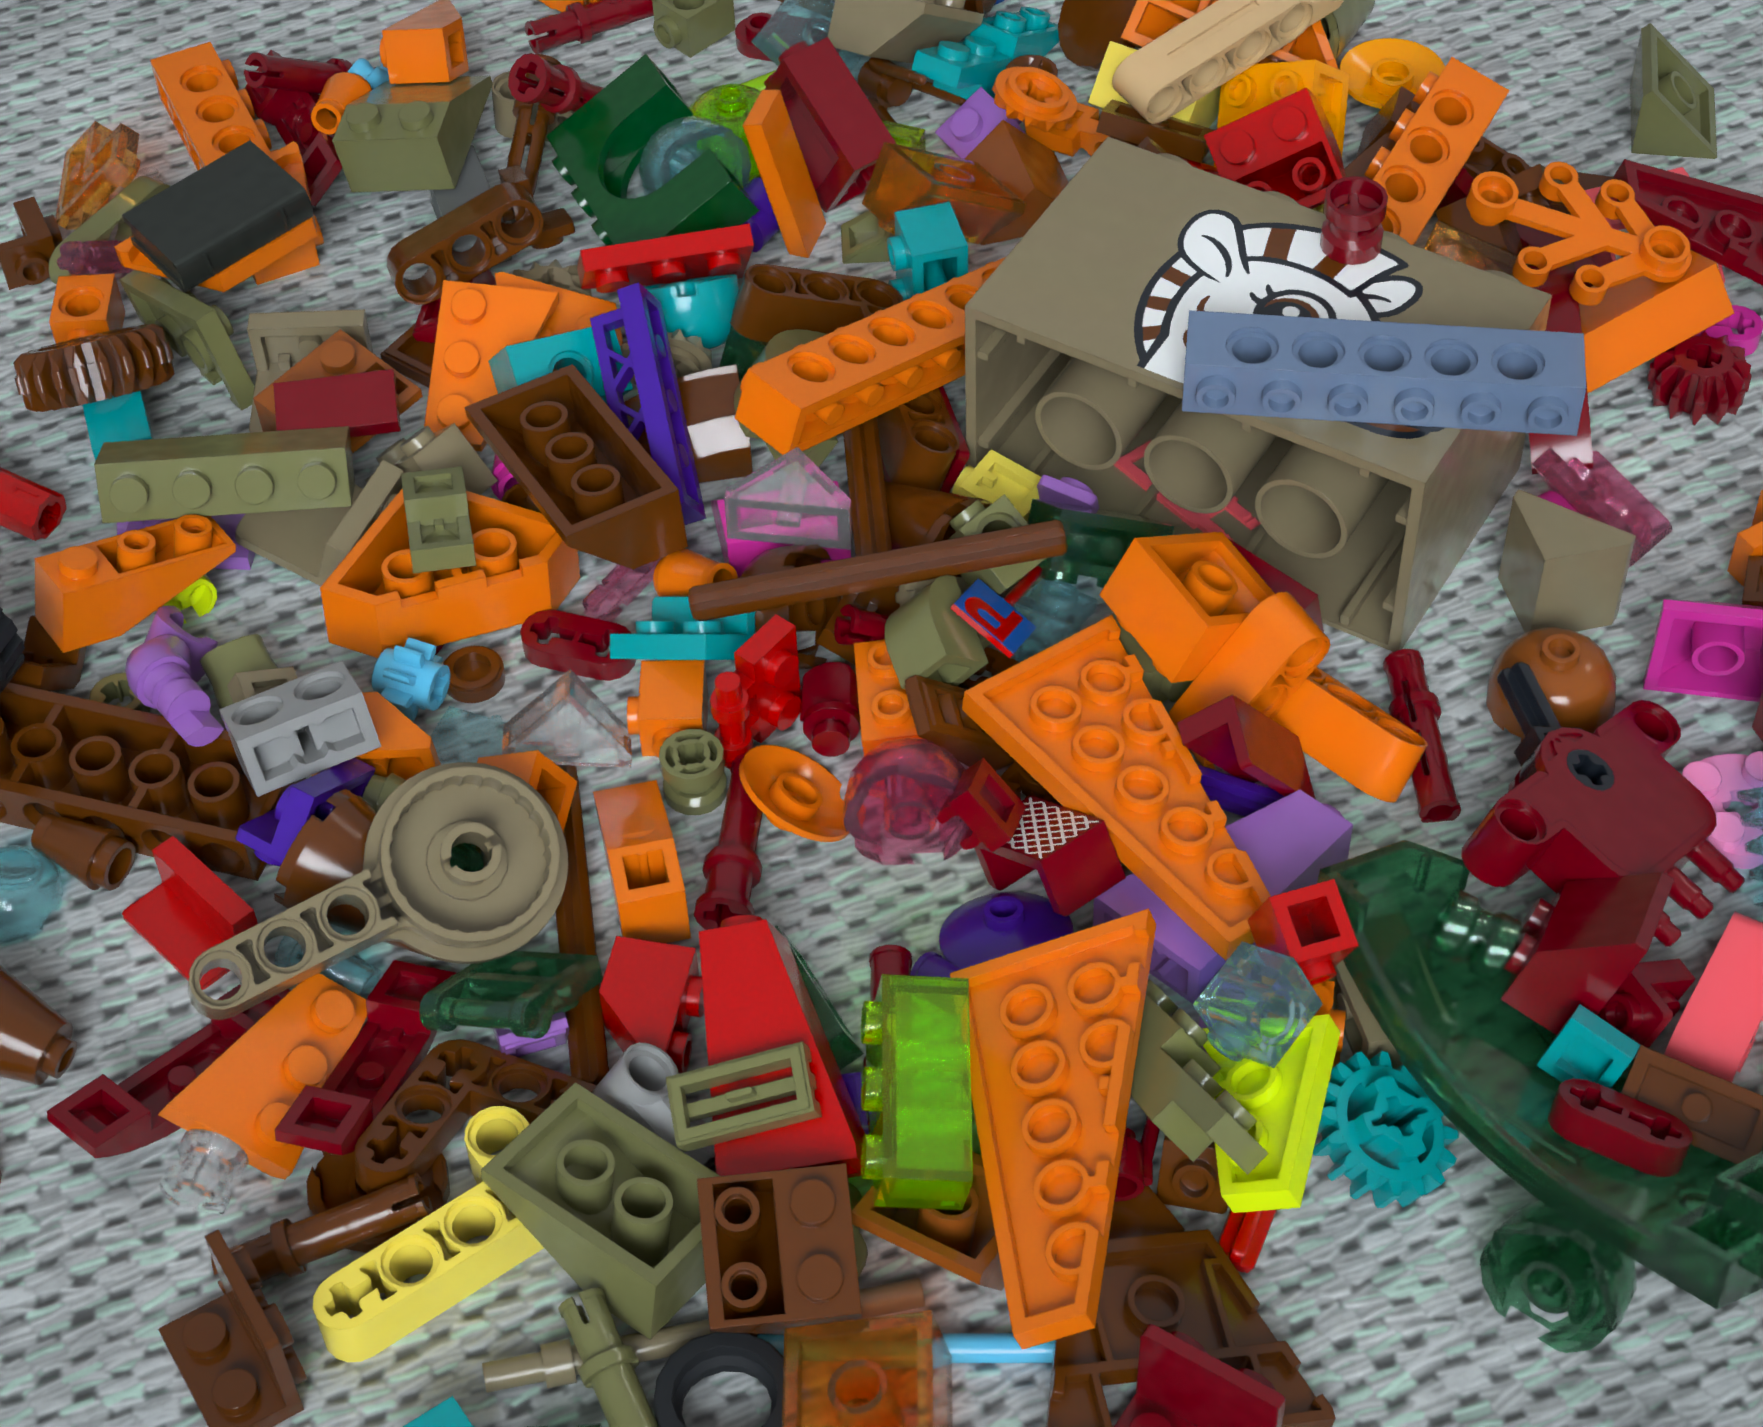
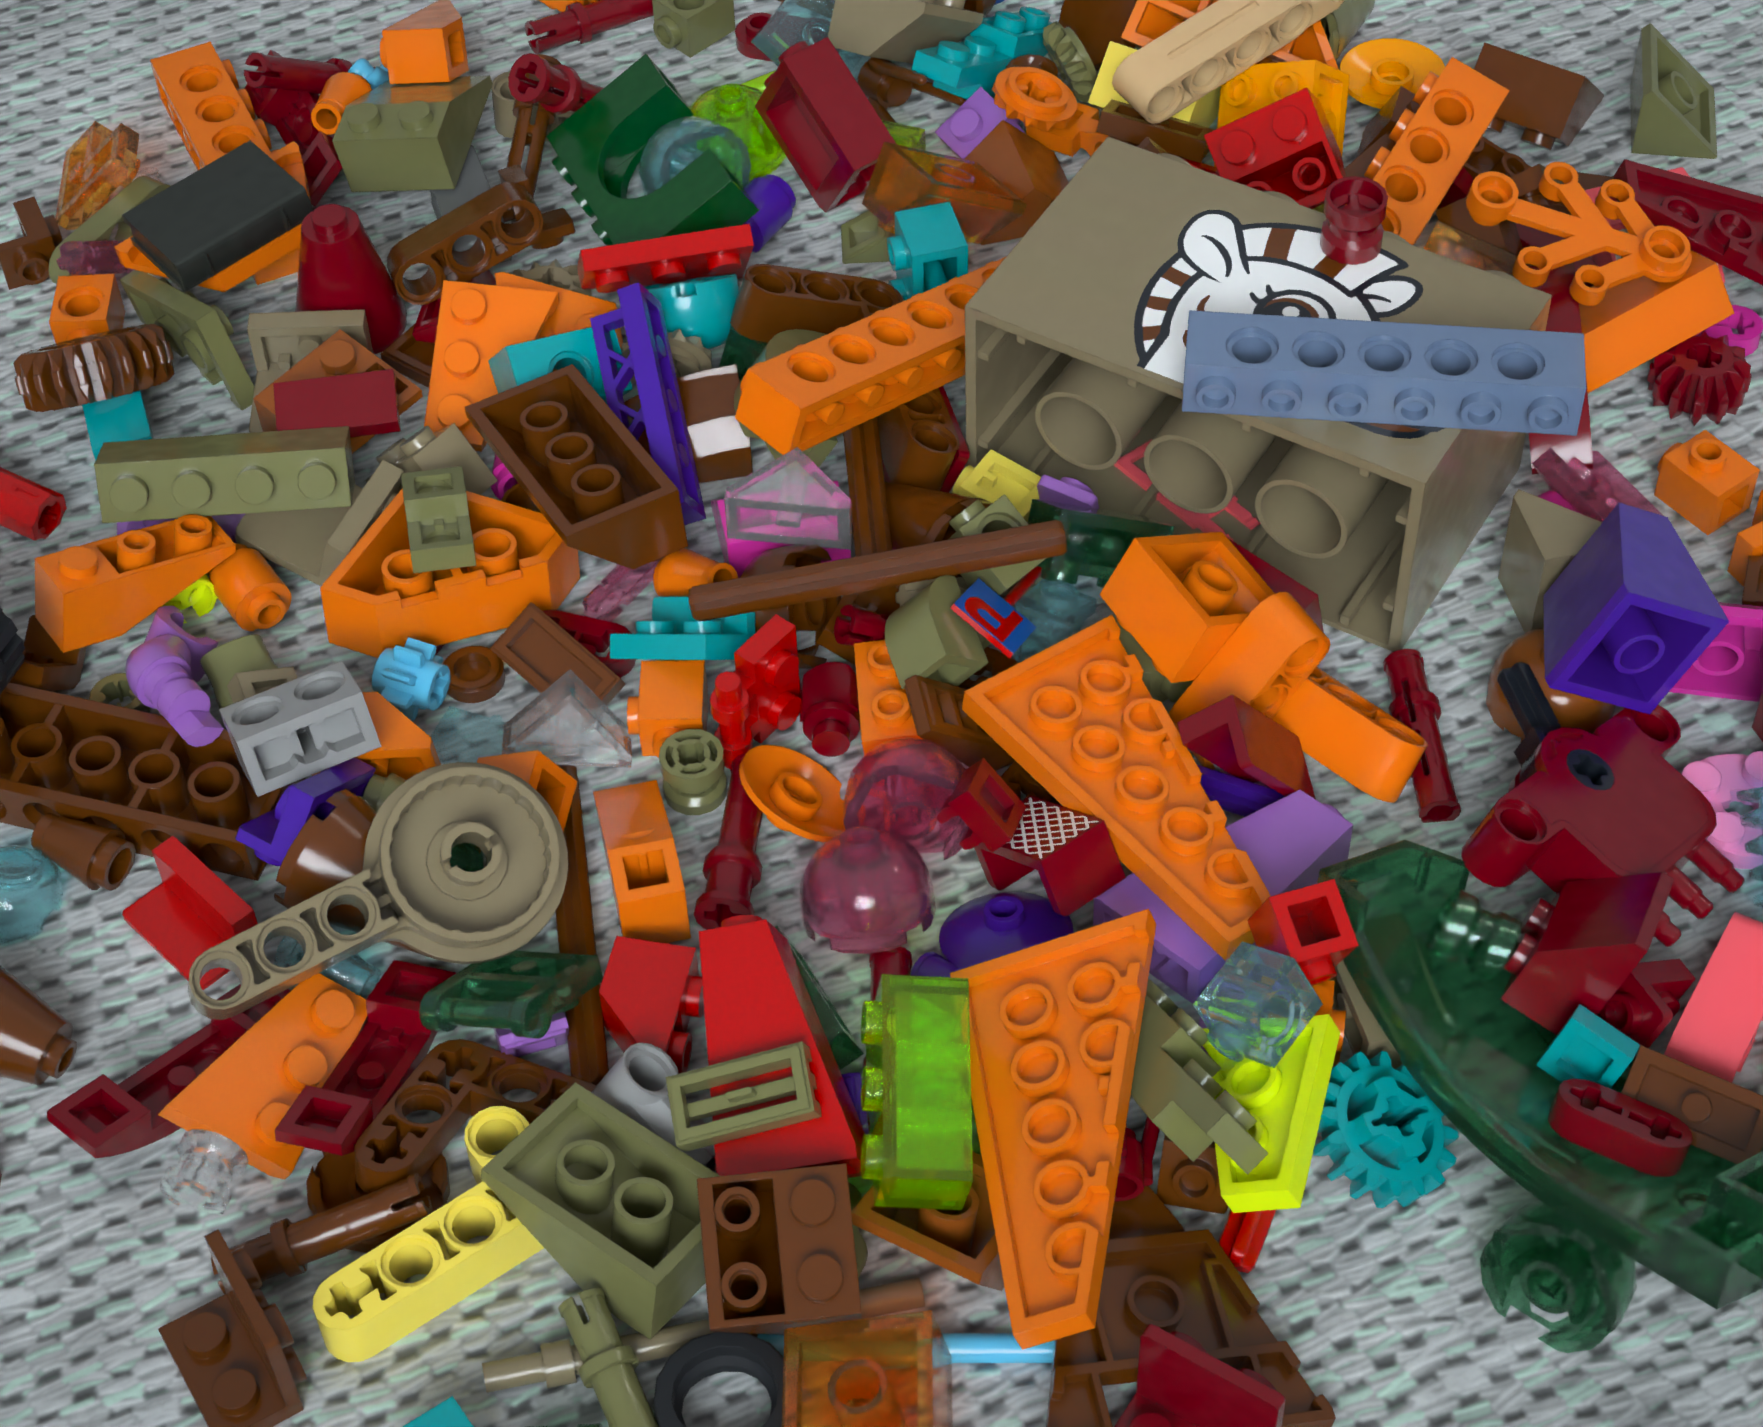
(250, 589): none -> orange brick
(346, 273): none -> dark red cone
(545, 652): none -> reddish brown tile
(784, 173): orange tile -> none
(866, 891): none -> clear pink cylinder
(1070, 59): none -> olive gear
(1542, 98): none -> reddish brown slope
(1628, 613): none -> dark purple slope
(1706, 481): none -> orange brick

